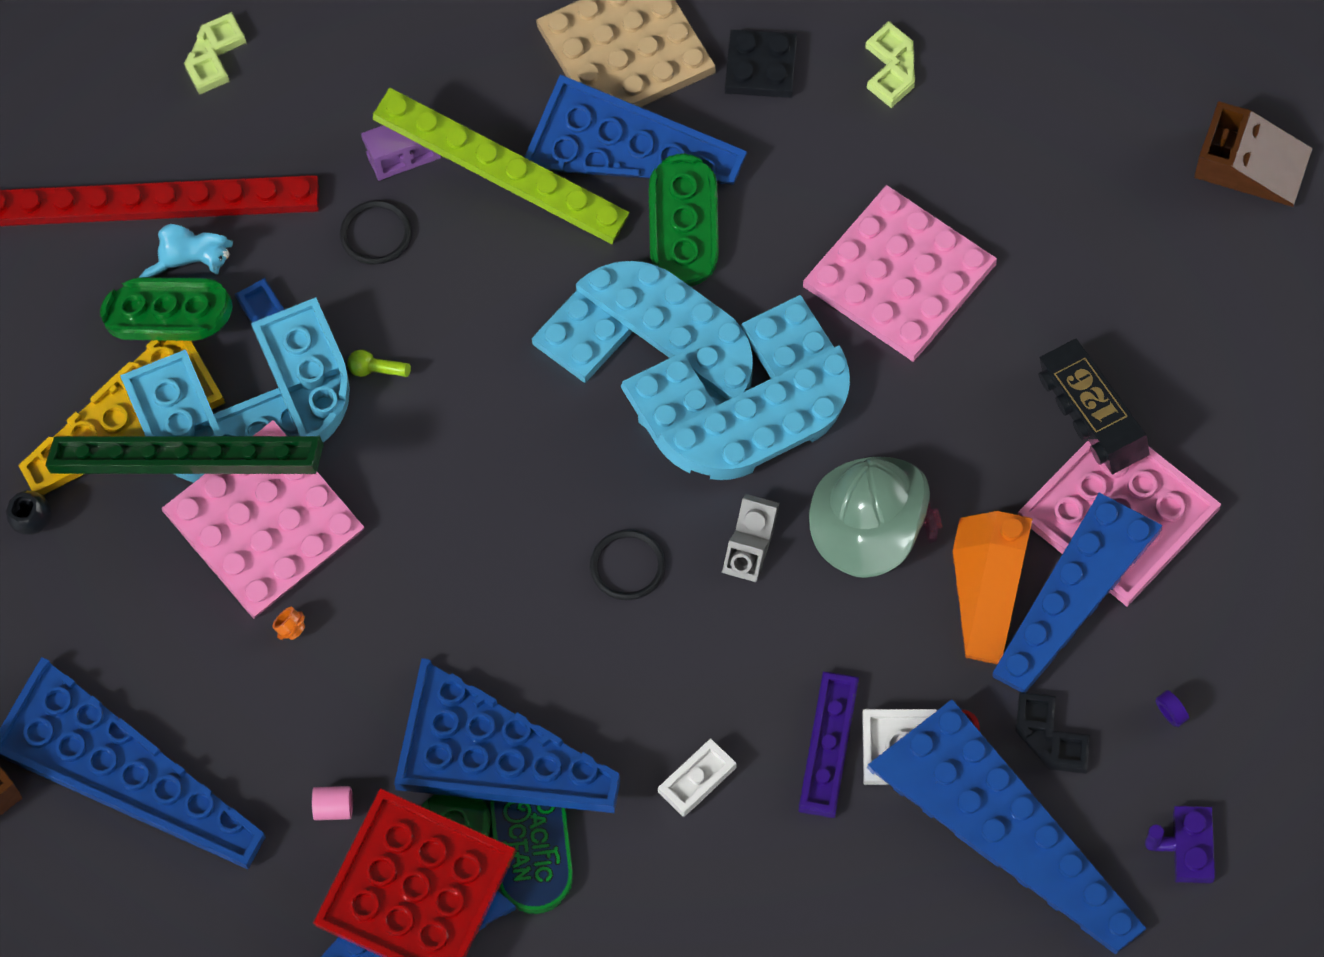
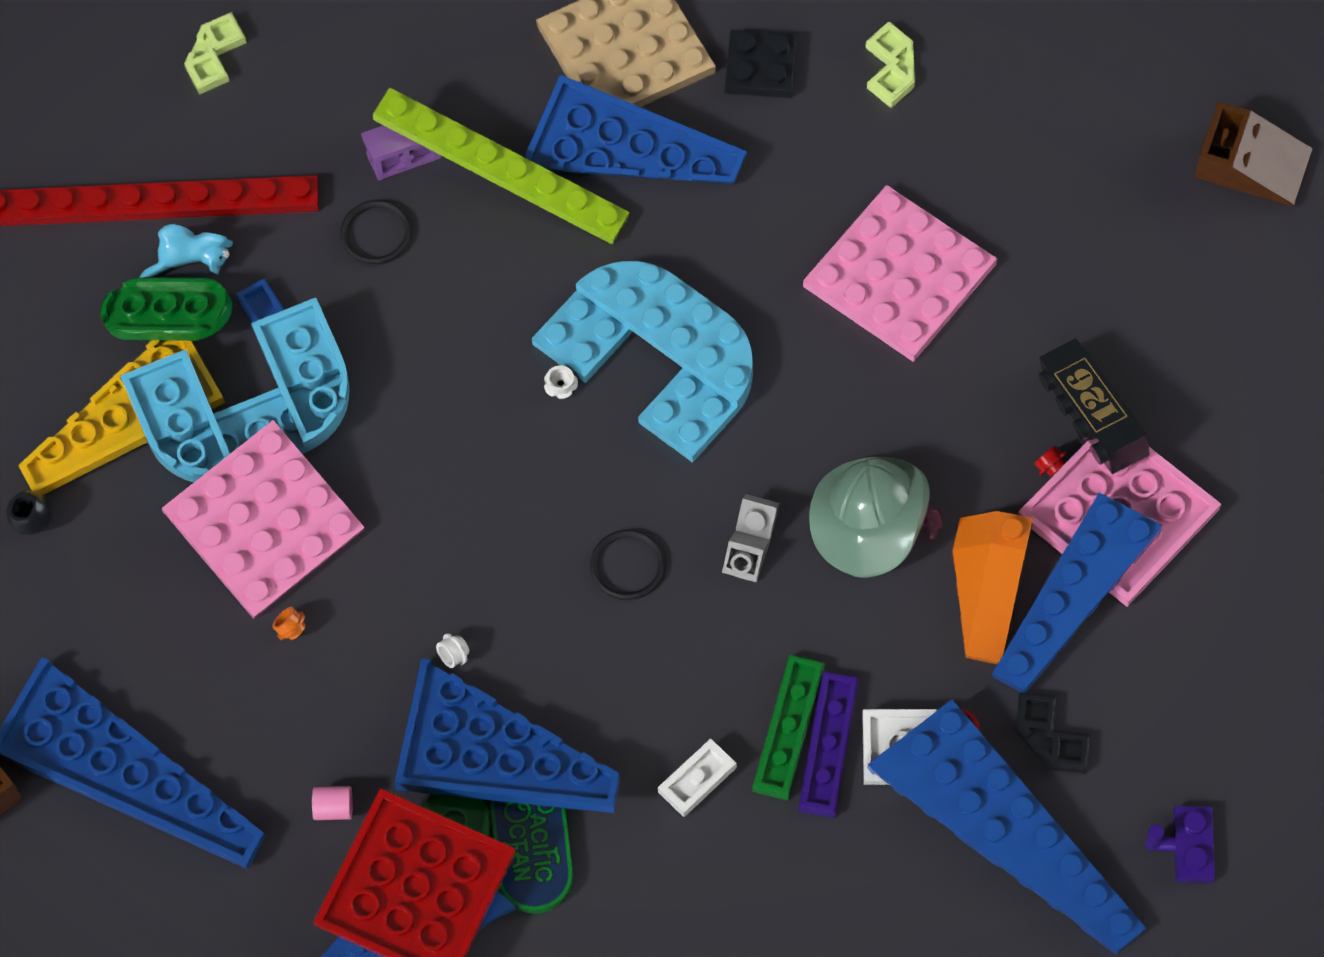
(184, 455): dark green plate -> none
(363, 363): lime bar -> none
(452, 650): none -> white plate
(557, 374): none -> white plate
(684, 218): green tile -> none
(734, 437): medium azure plate -> none
(788, 727): none -> green tile
(1050, 461): none -> red plate
(1172, 708): dark purple tile -> none

